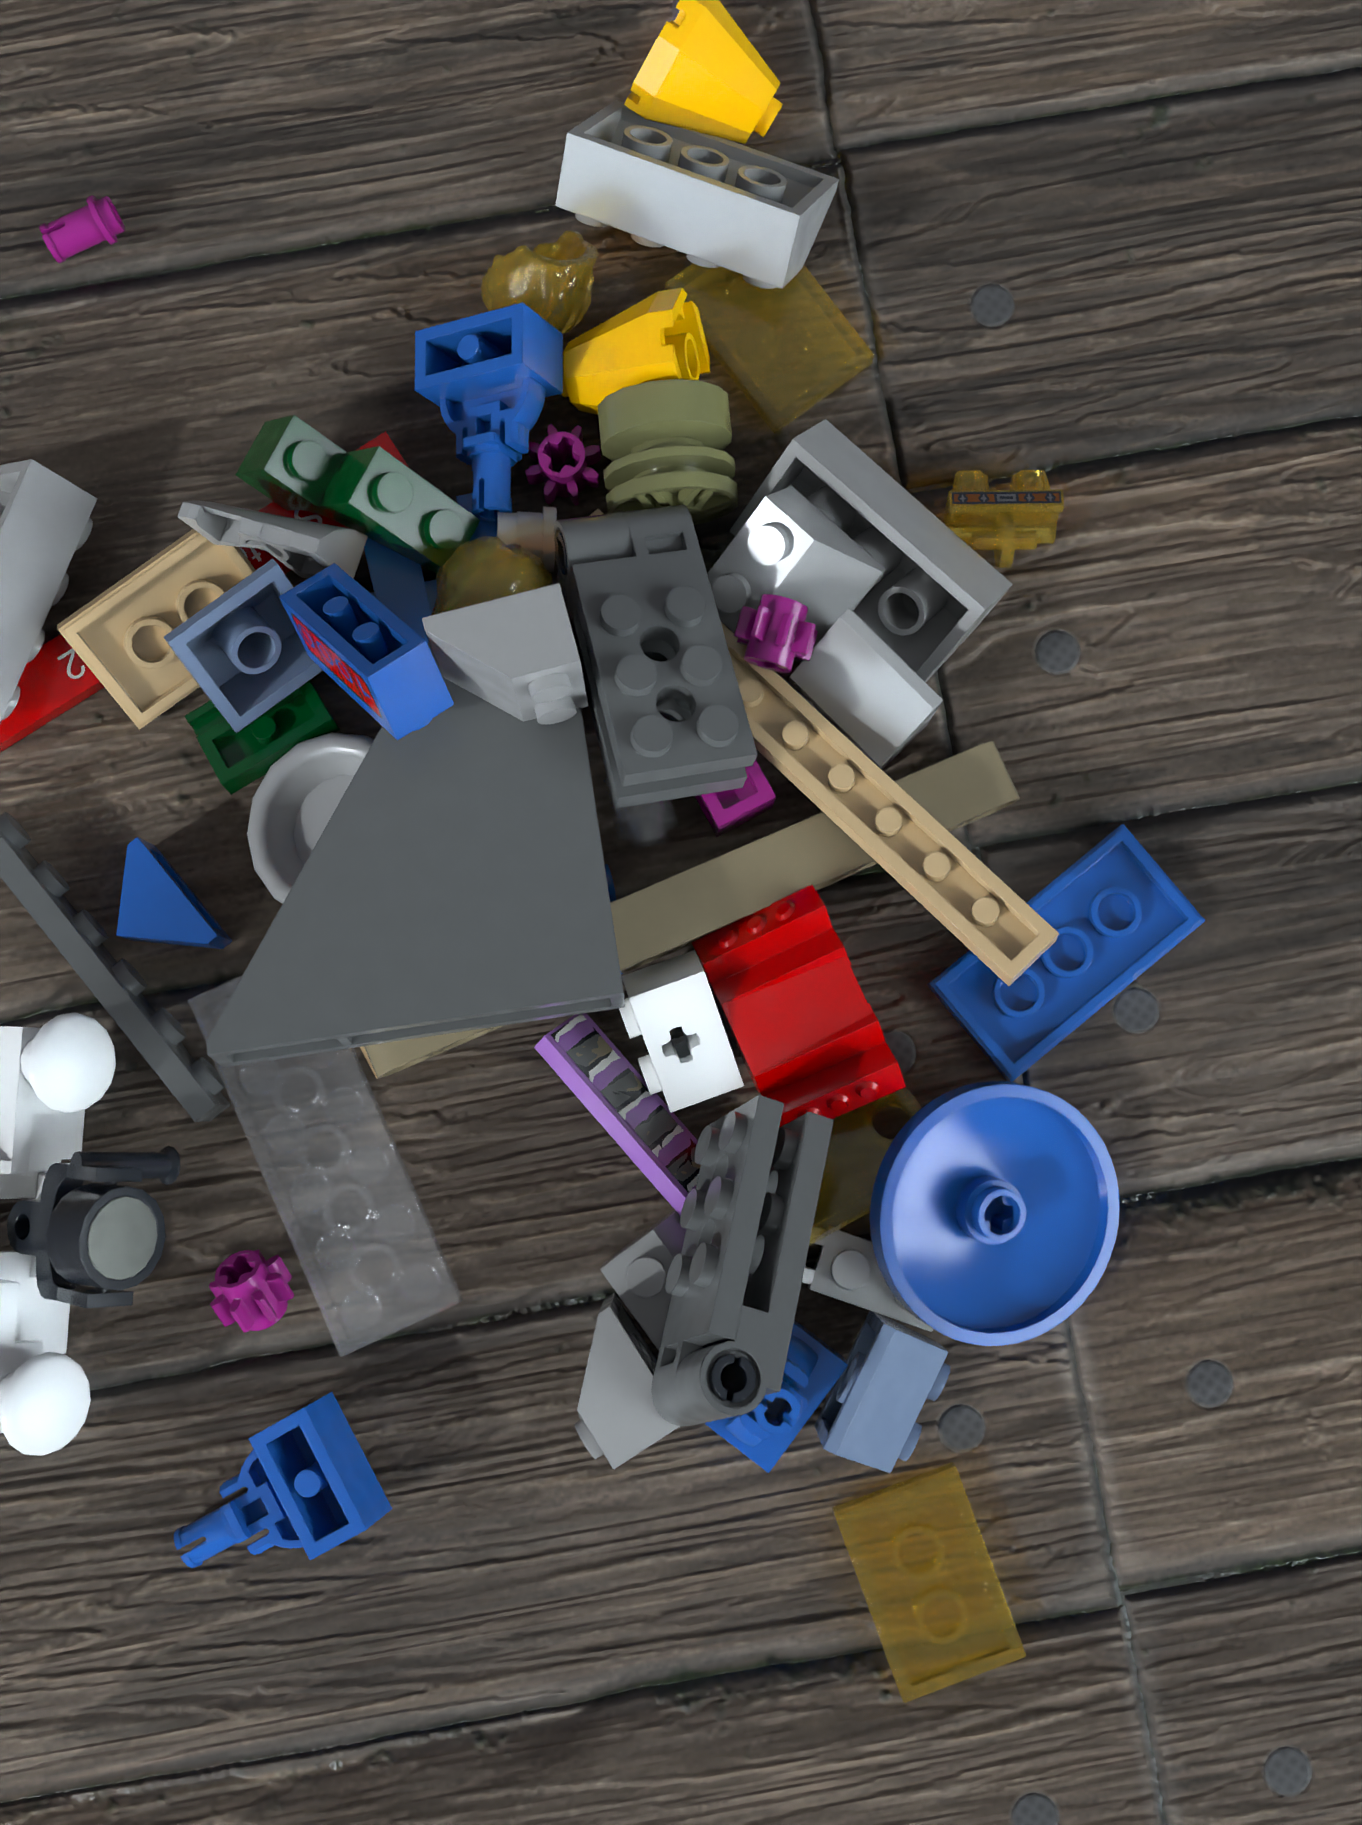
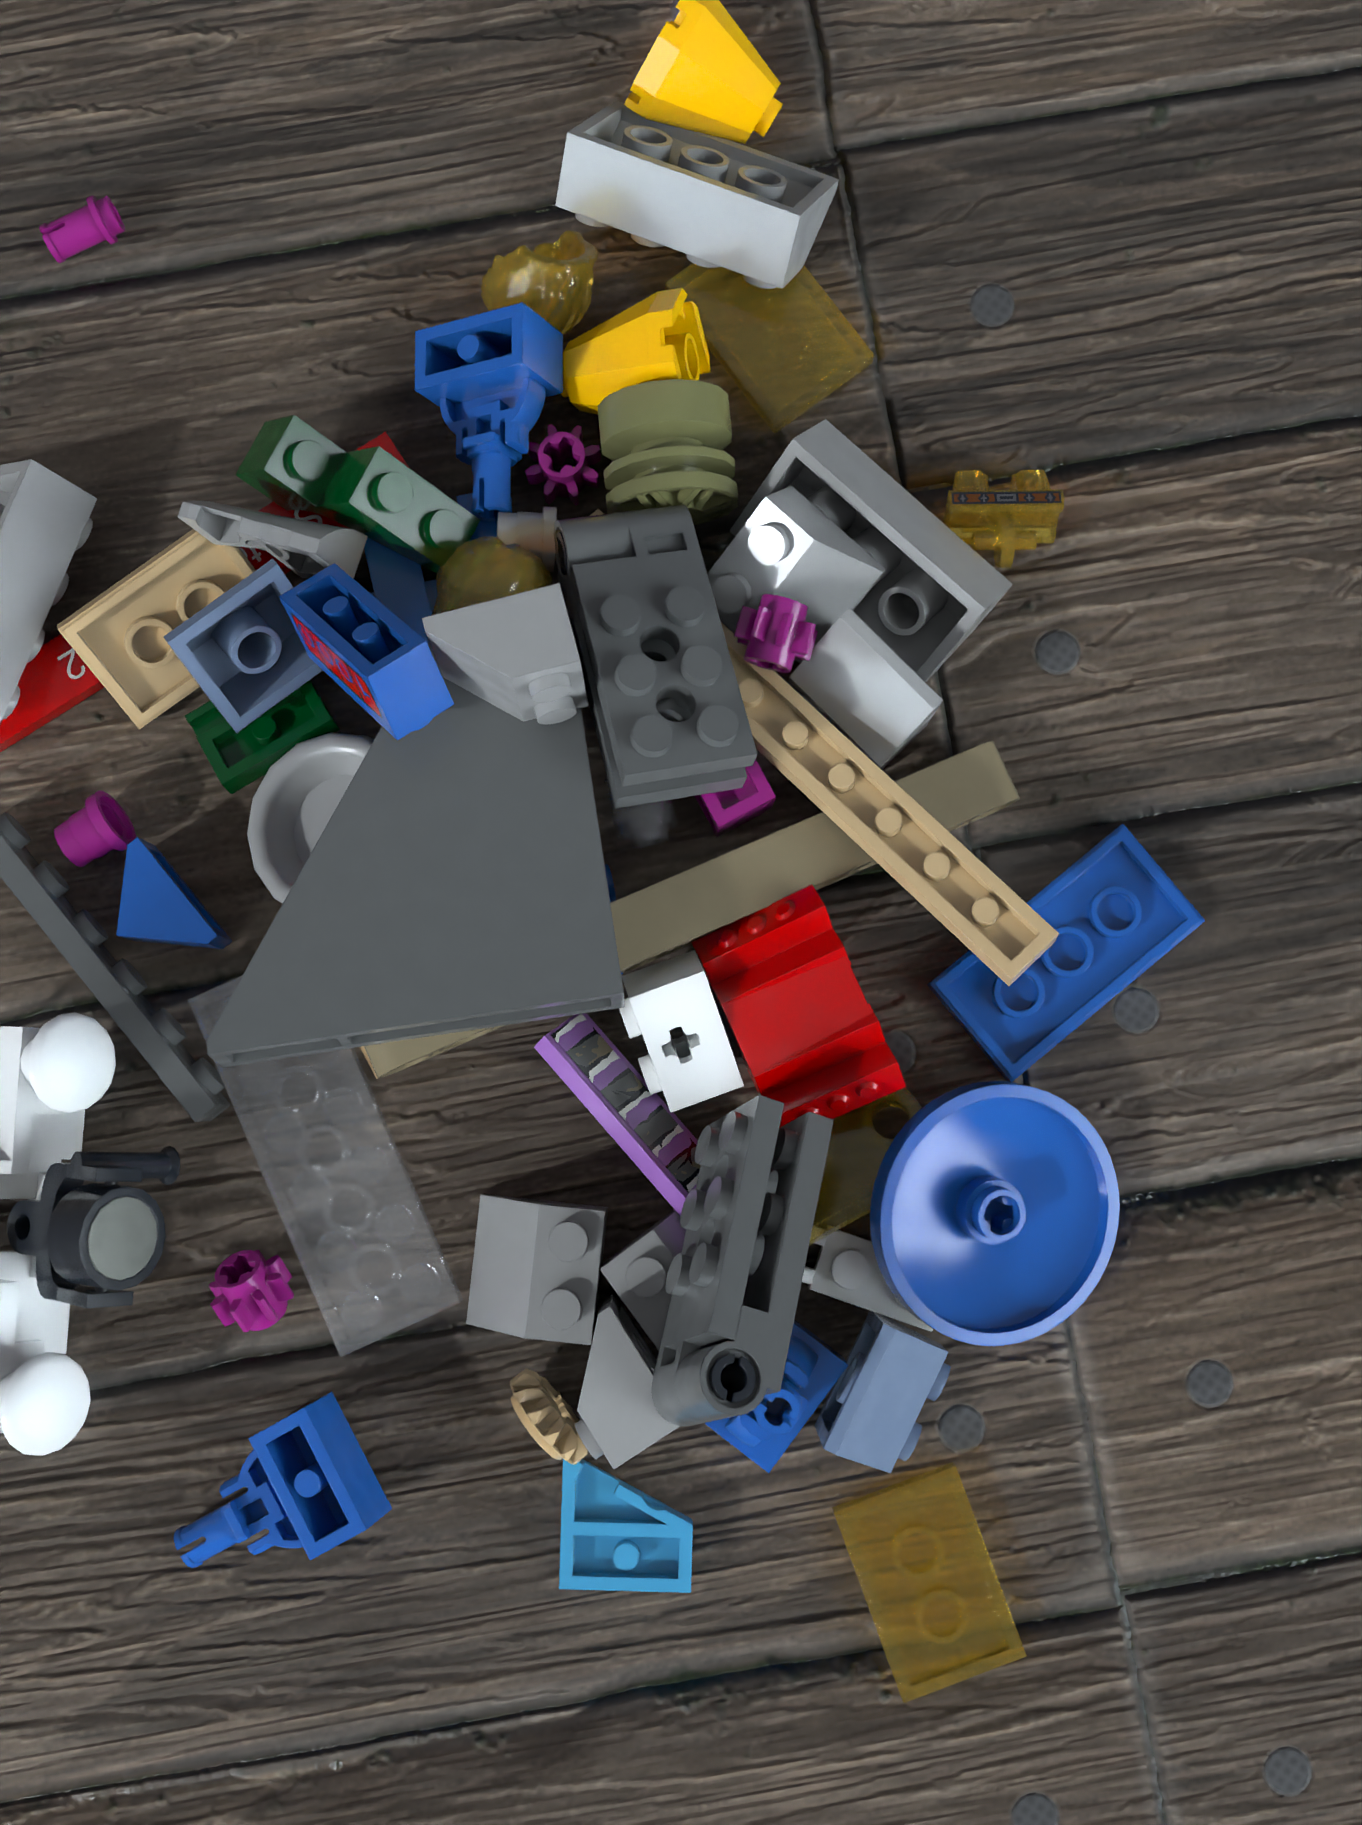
(95, 830): none -> magenta piece
(537, 1268): none -> light grey slope
(547, 1416): none -> tan gear
(620, 1536): none -> dark azure wing

